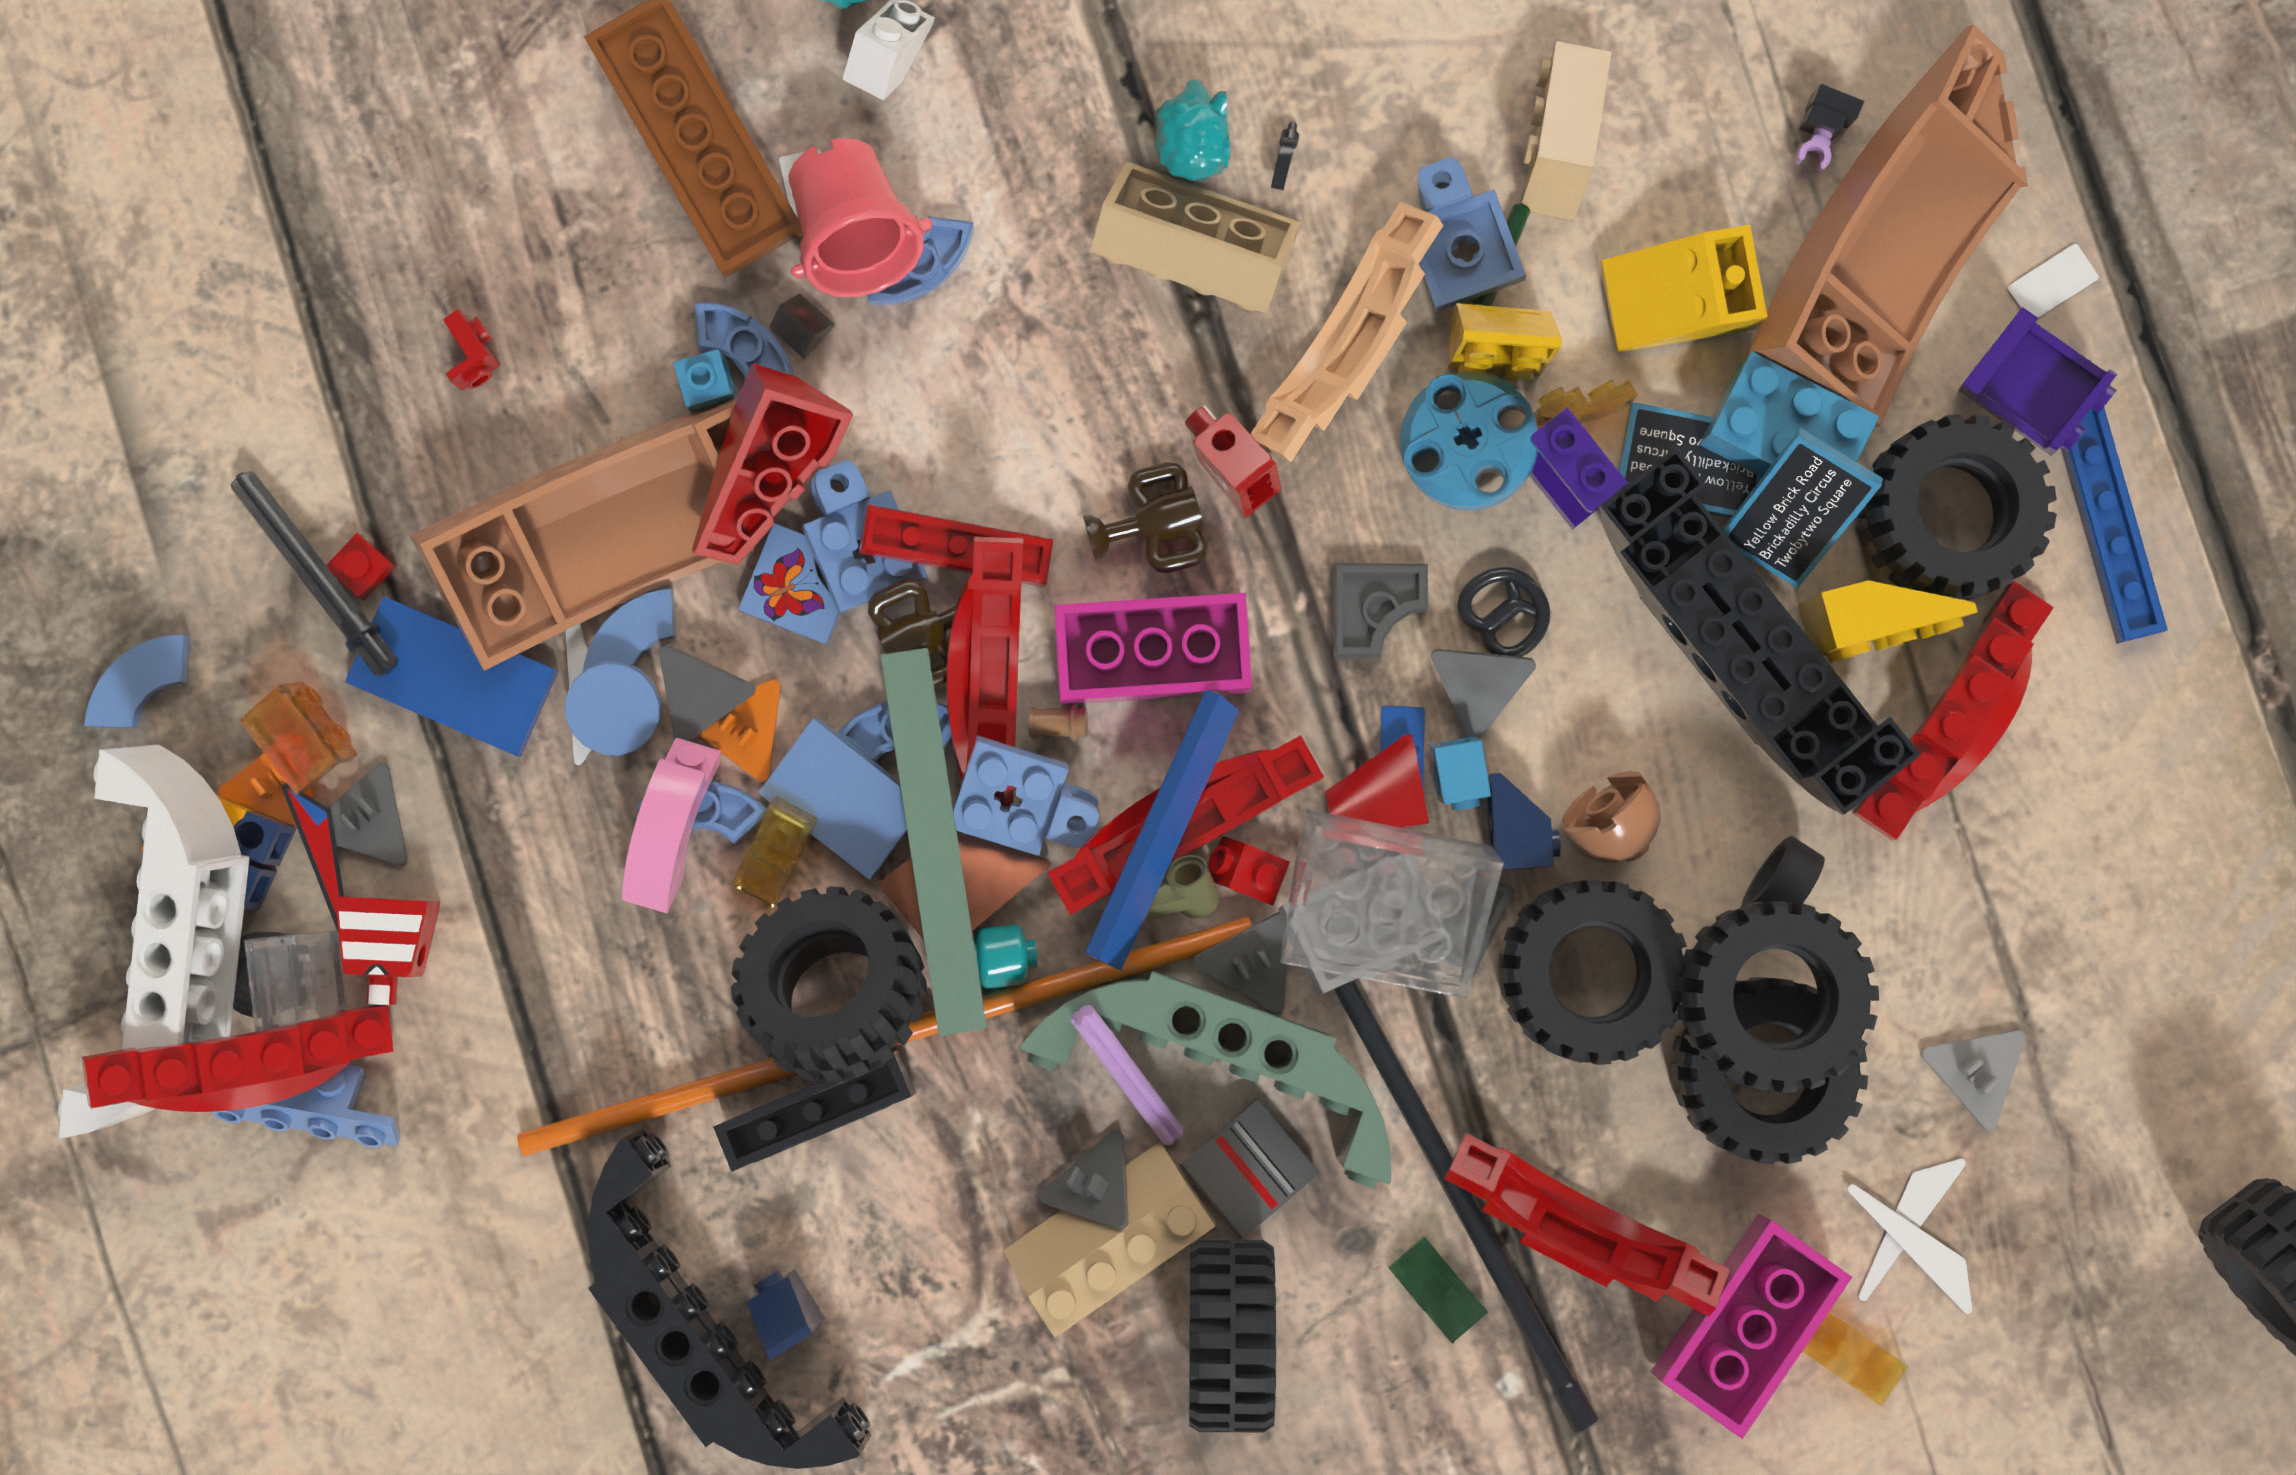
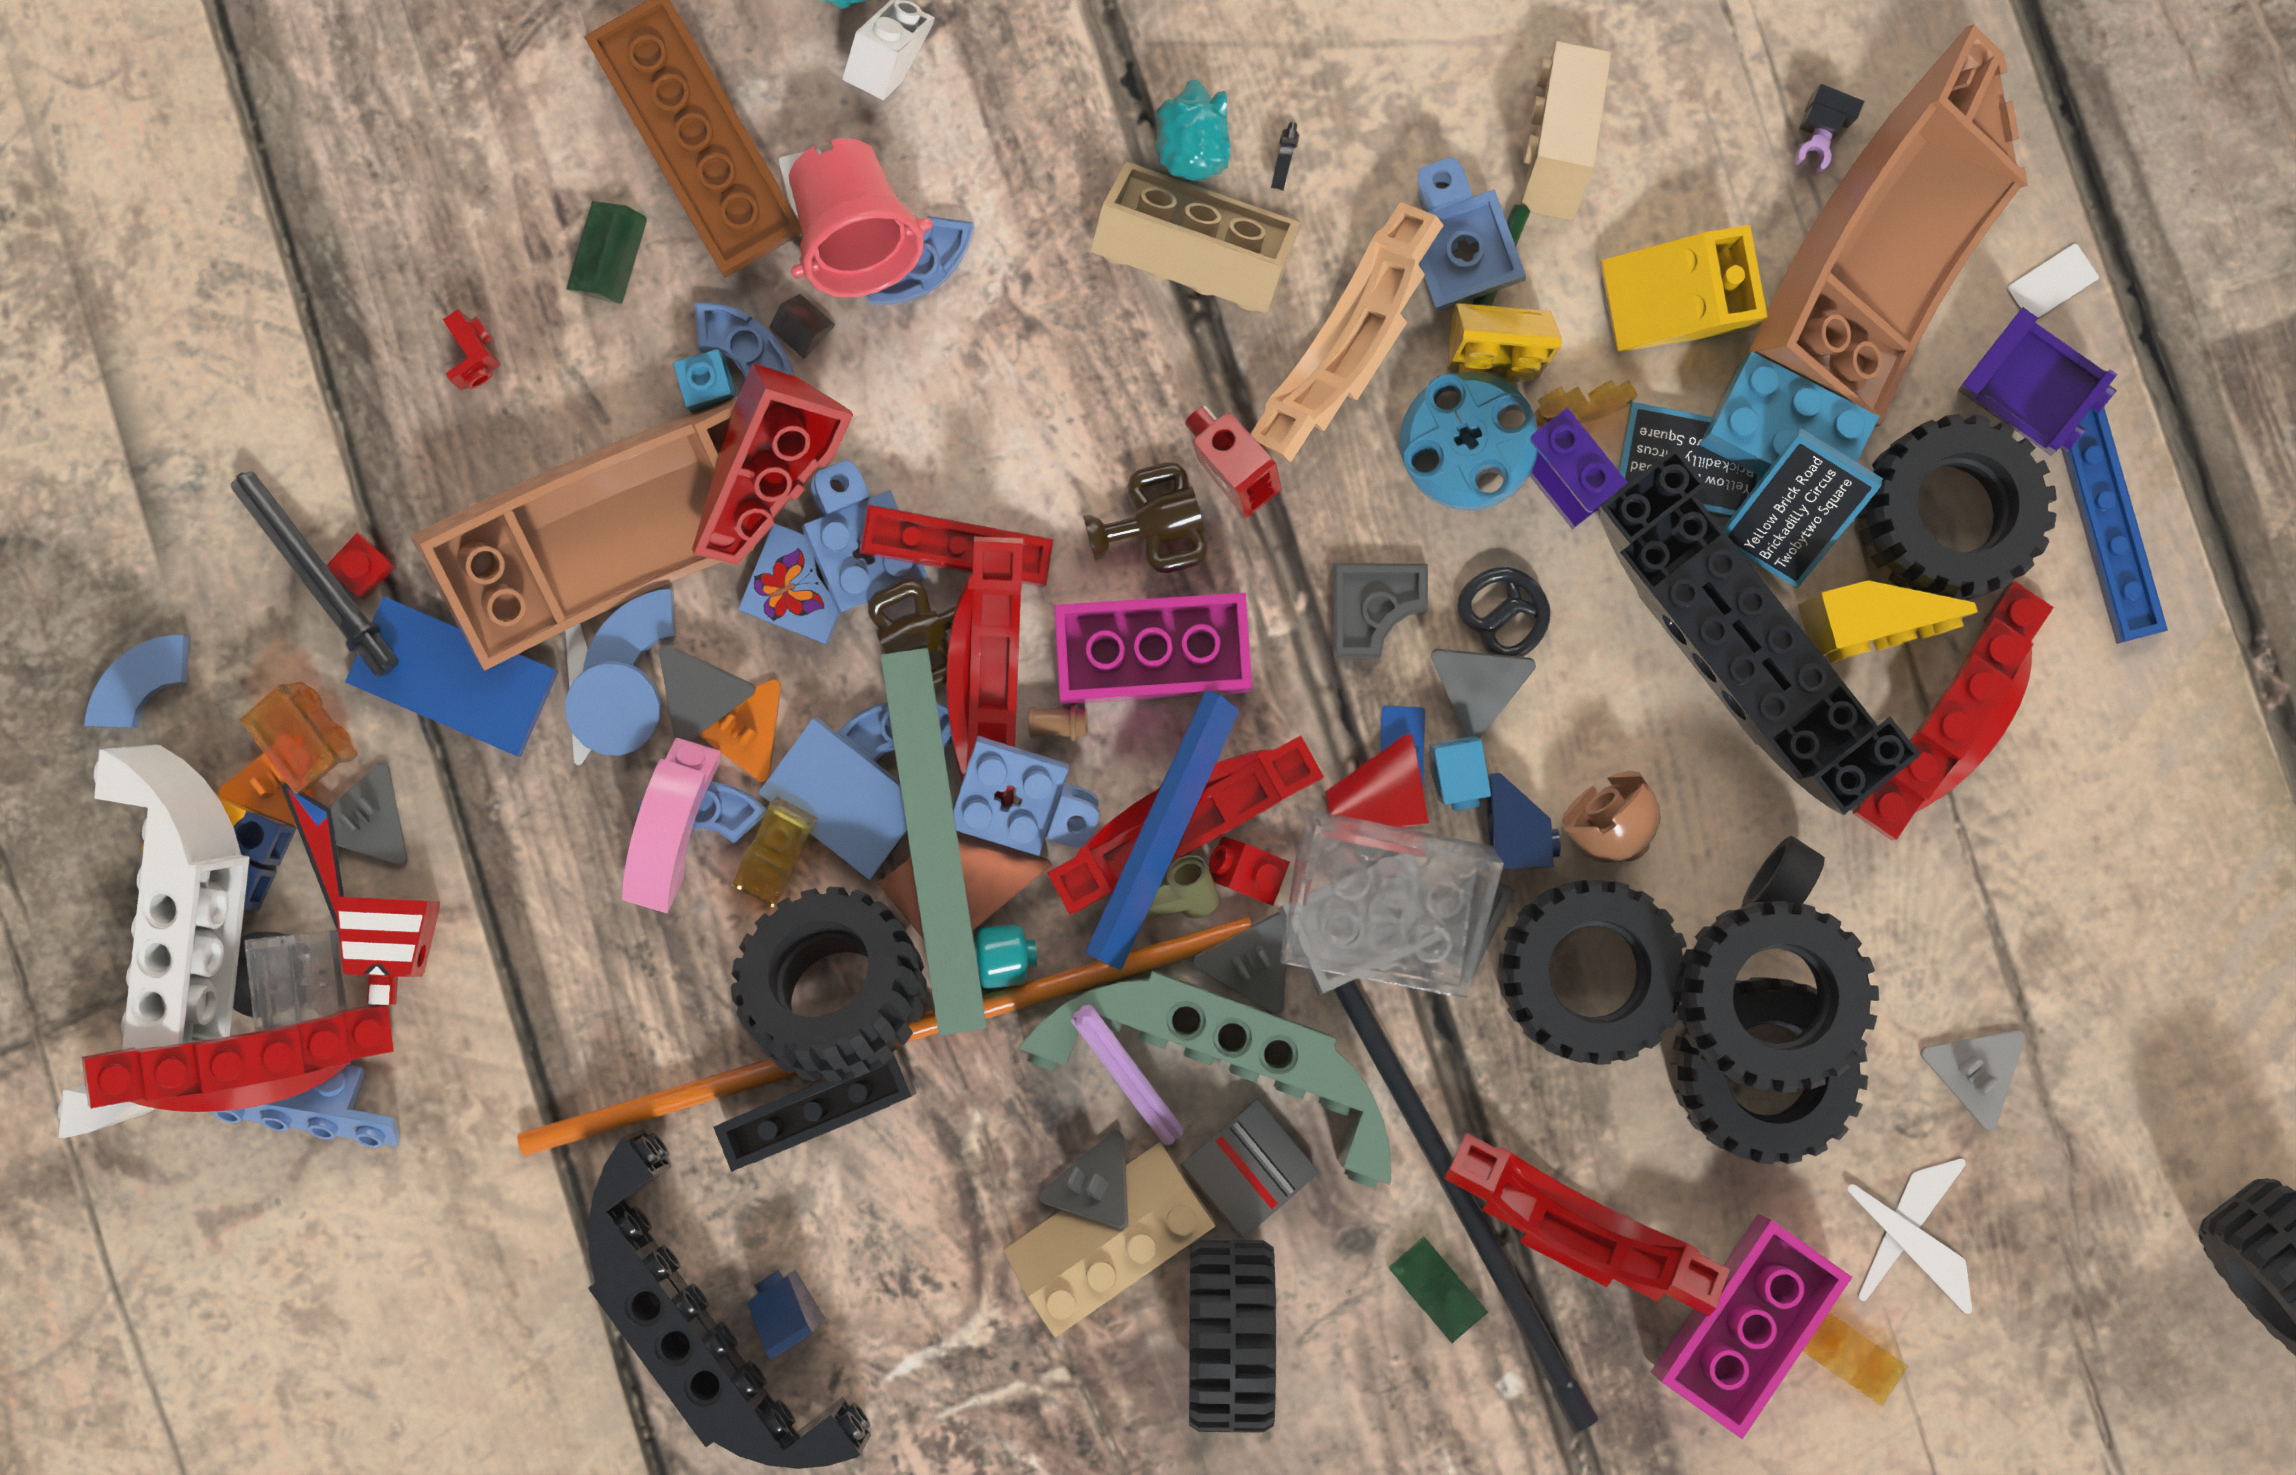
(607, 252): none -> clear green slope

